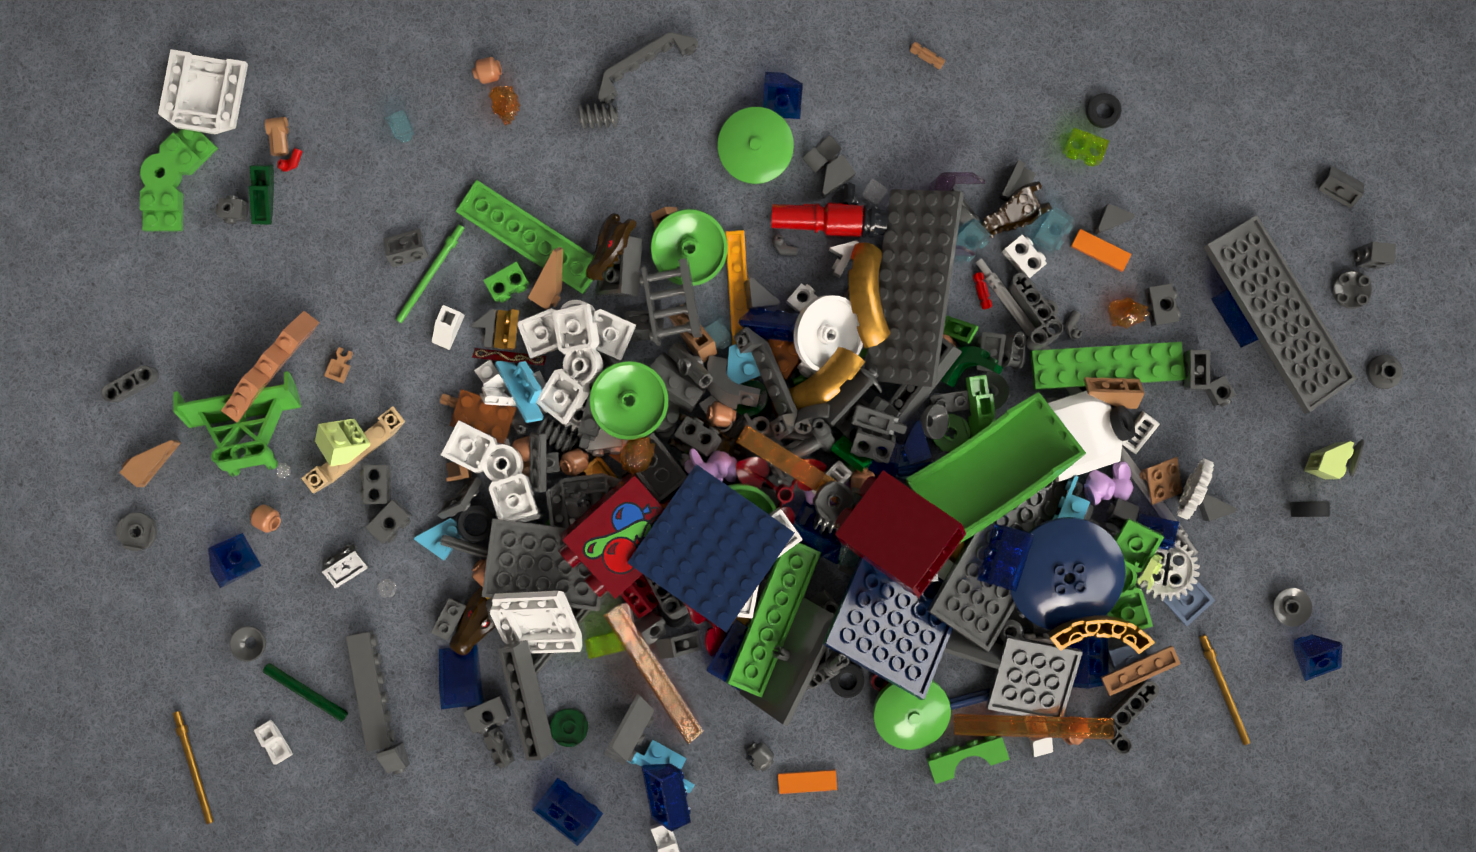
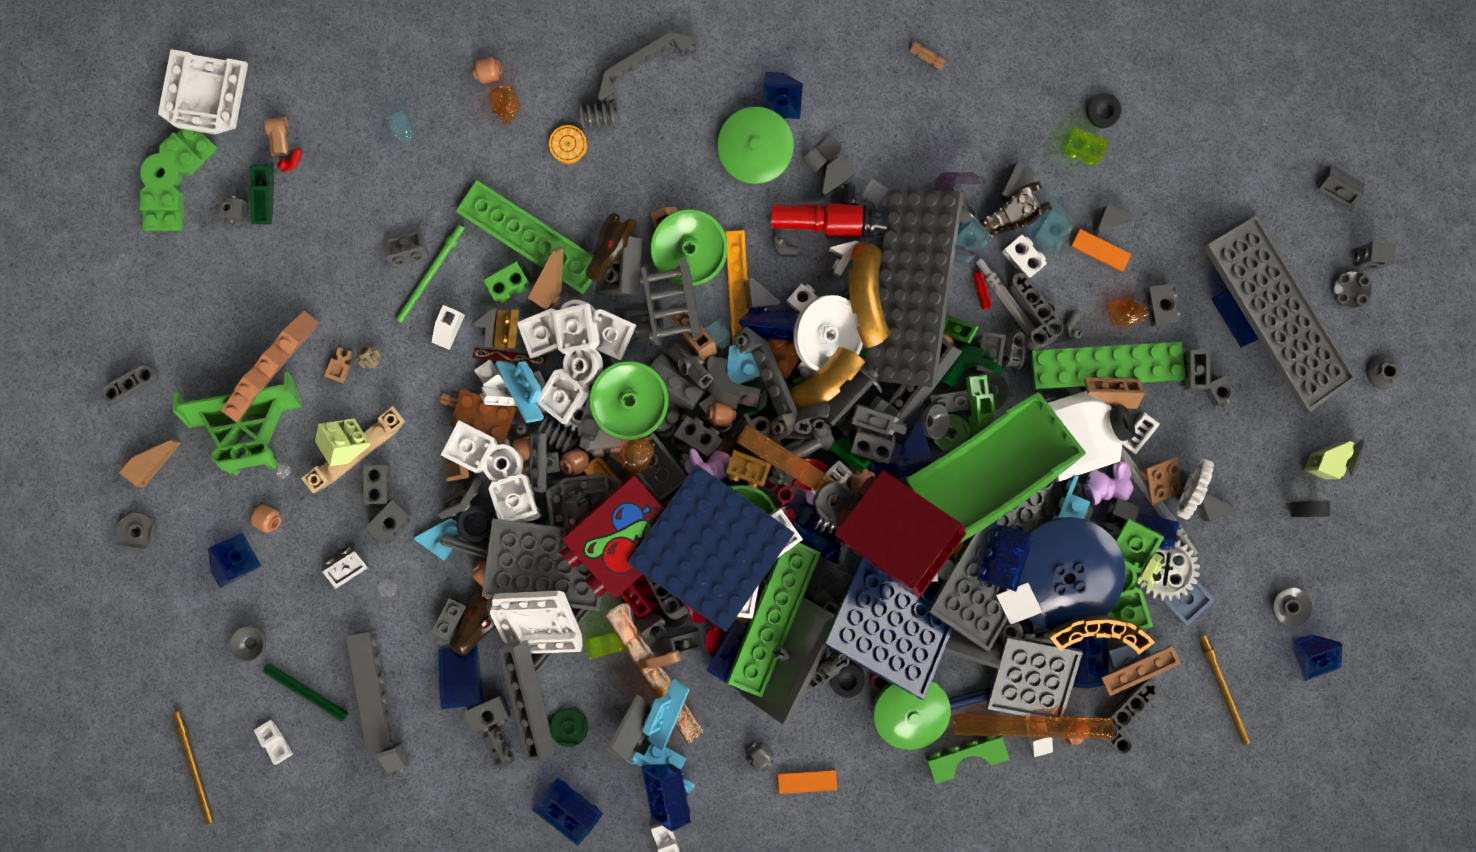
(368, 356): none -> dark tan gear
(567, 144): none -> light orange tile
(663, 659): none -> medium nougat beam
(665, 714): none -> medium azure bracket
(748, 469): none -> pearl gold bracket
(1019, 604): none -> white sticker

